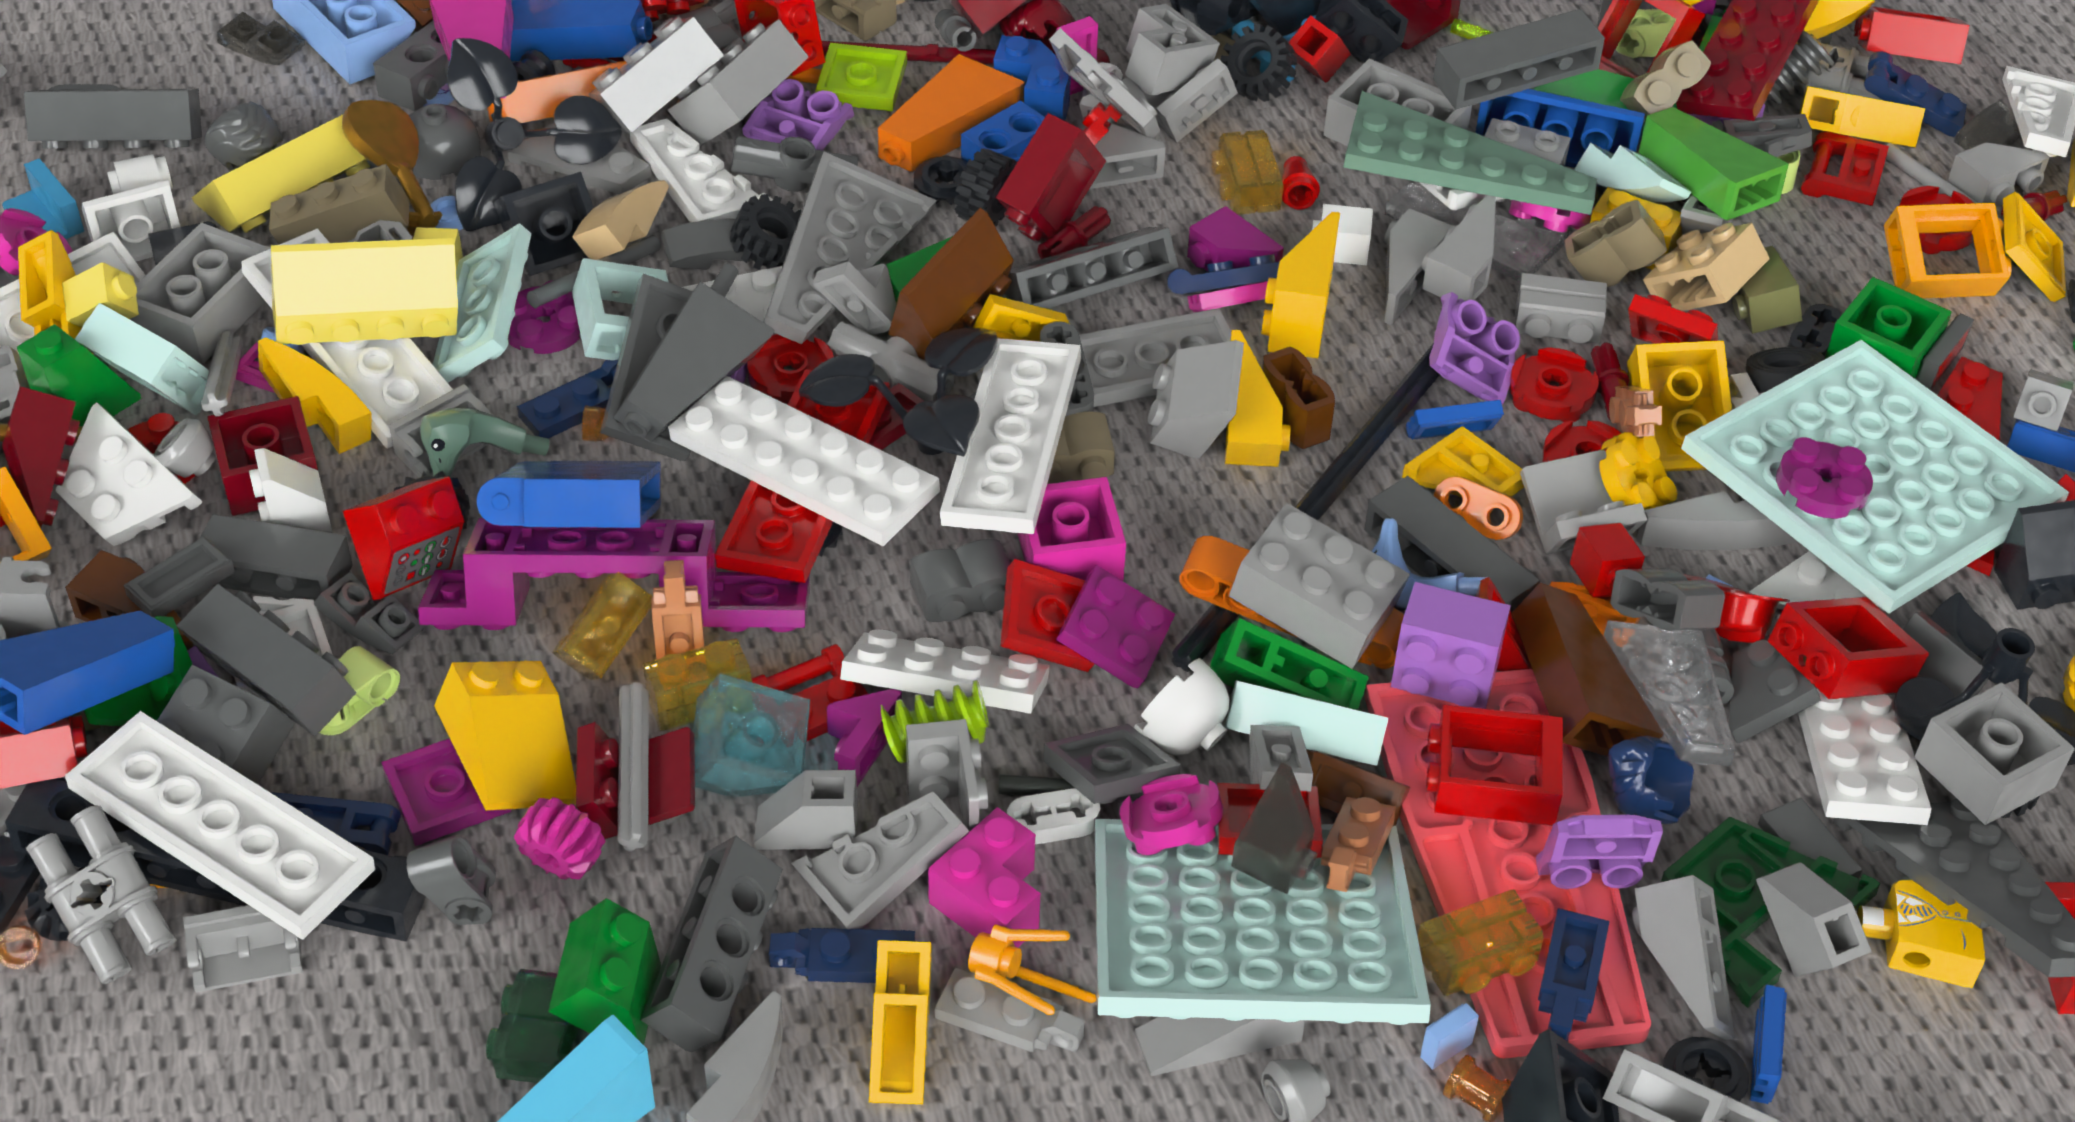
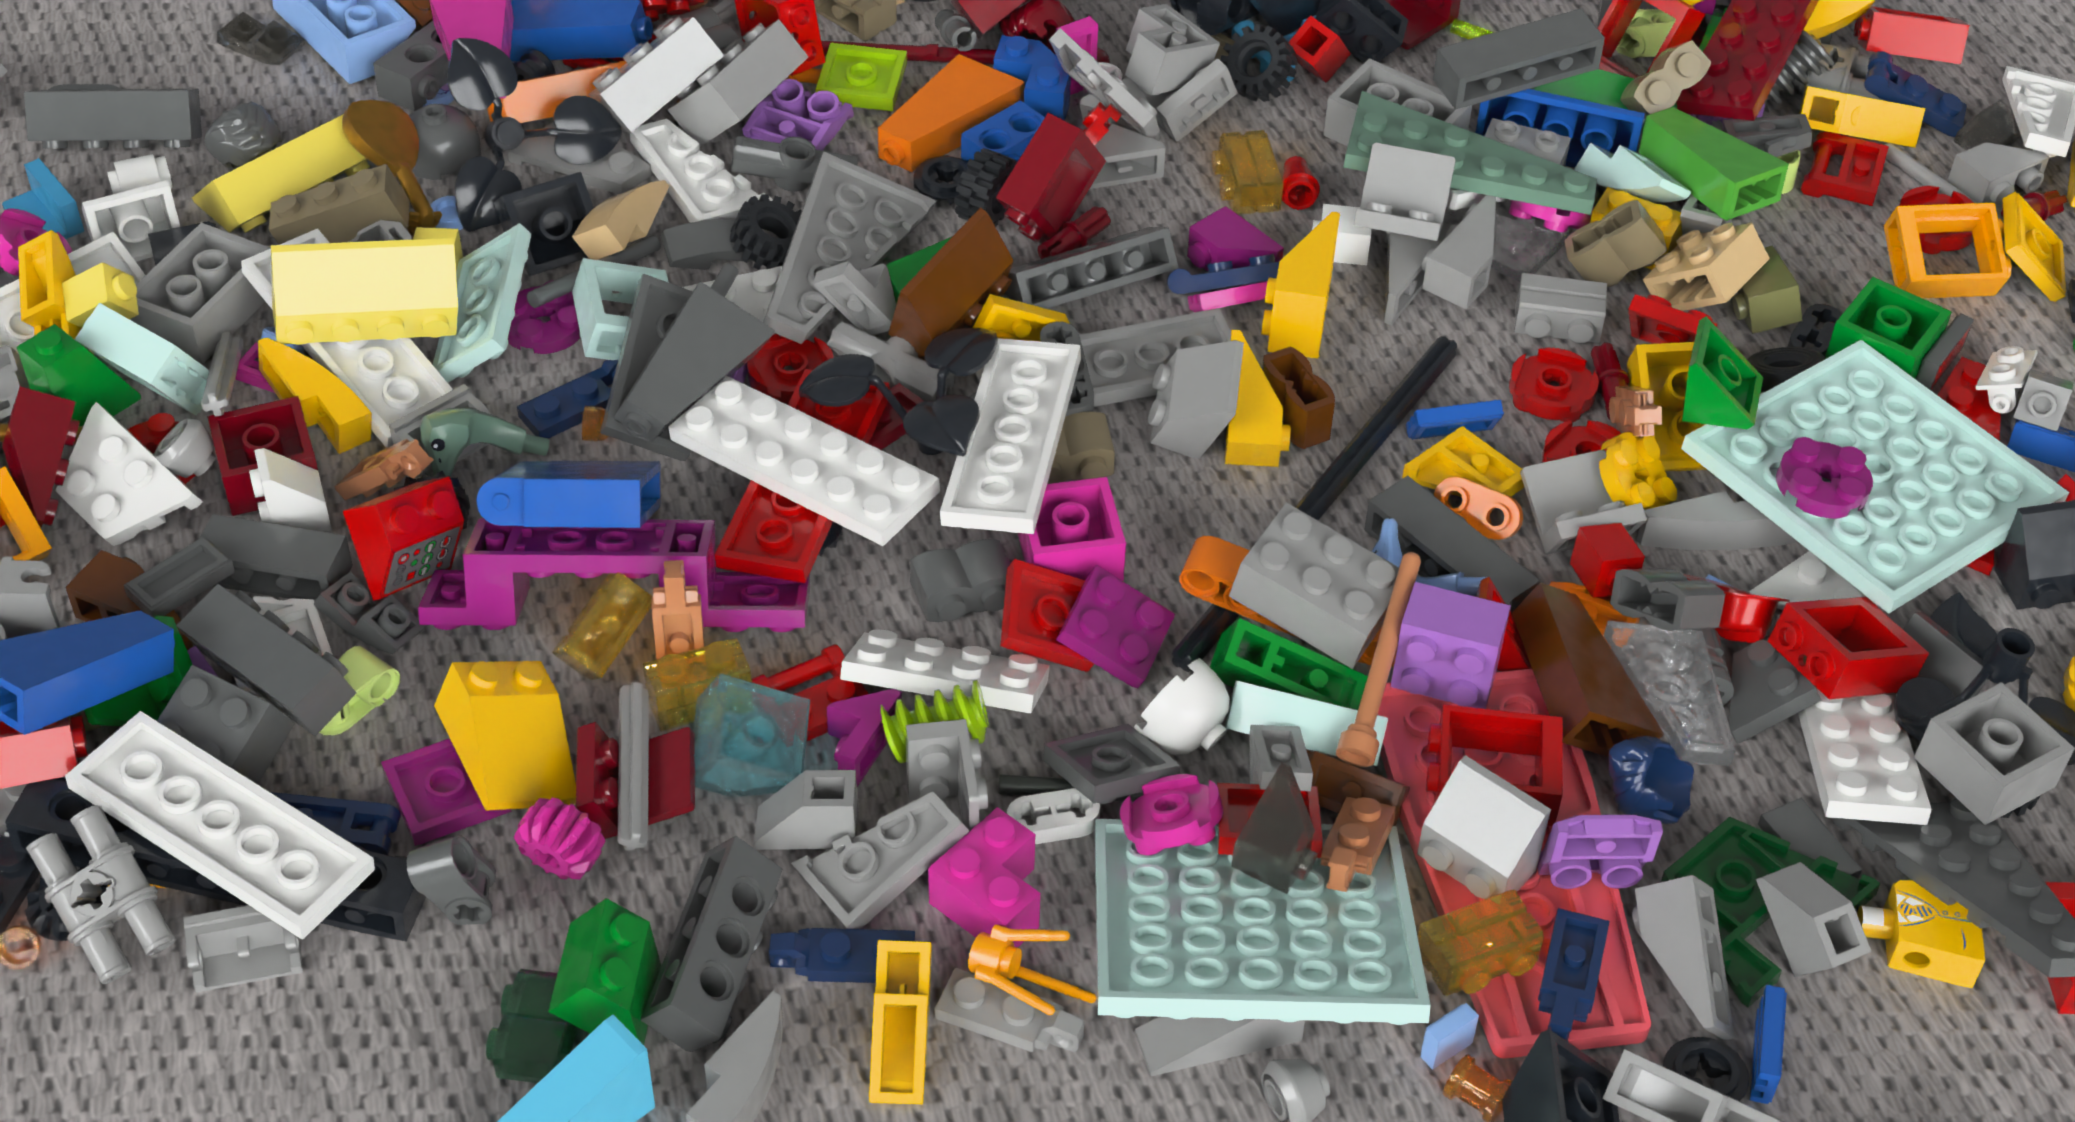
(384, 468): none -> nougat hinge
(1359, 742): none -> nougat piece
(1406, 191): none -> light grey bracket
(1474, 348): medium lavender slope -> none
(1484, 831): none -> slope
(1720, 382): none -> green slope
(2005, 375): none -> white hinge

